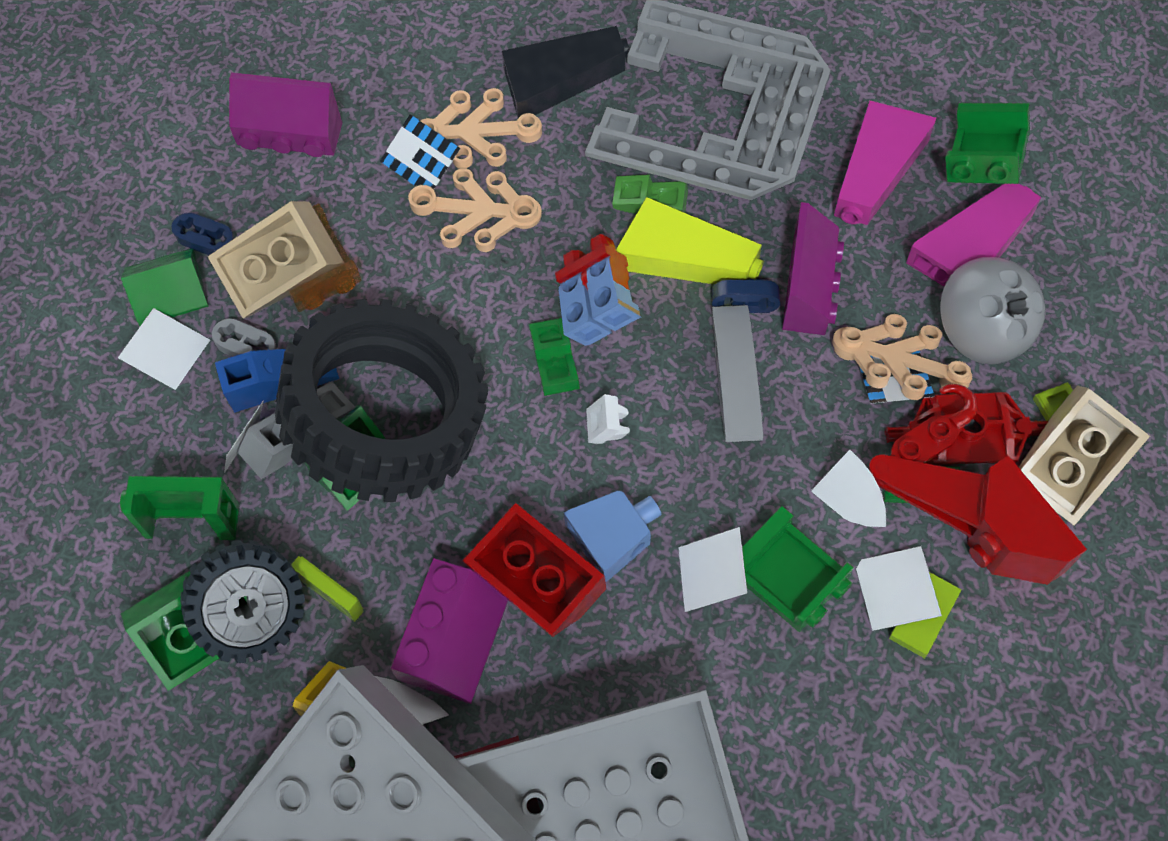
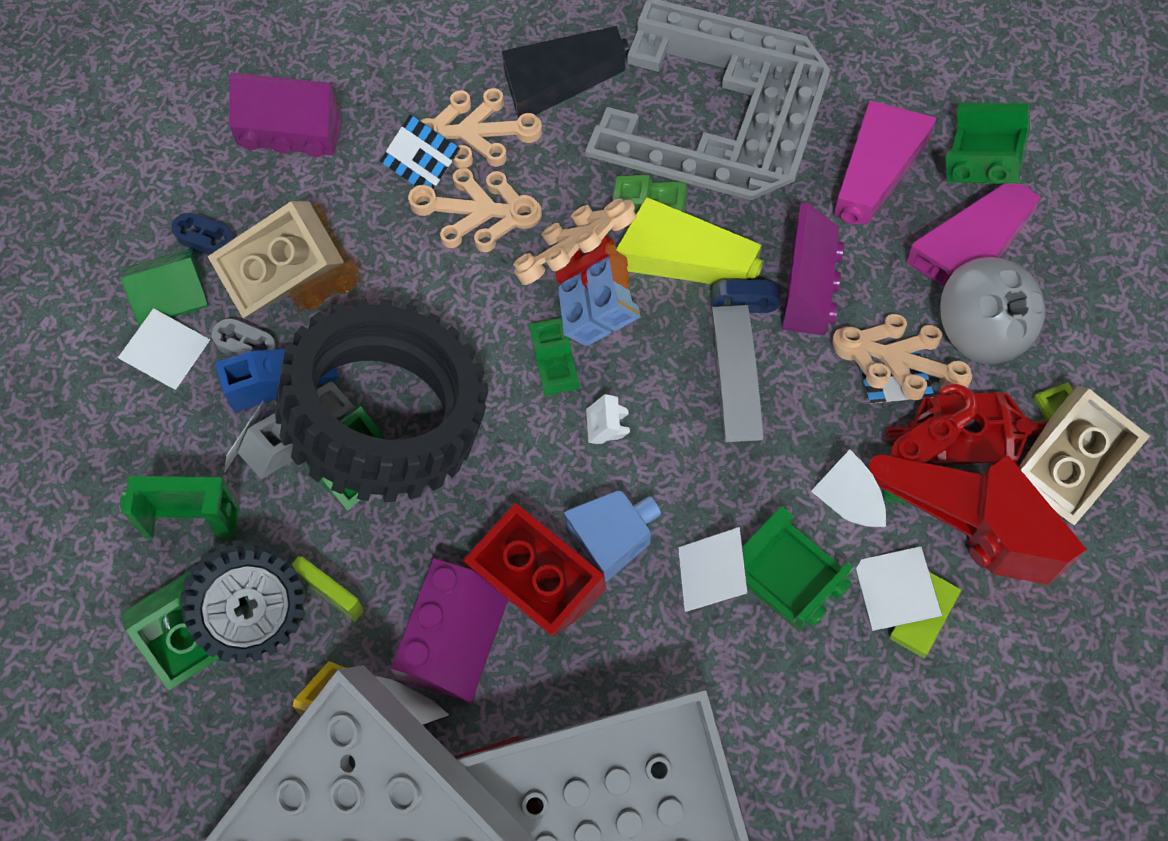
(586, 237): none -> light nougat plant

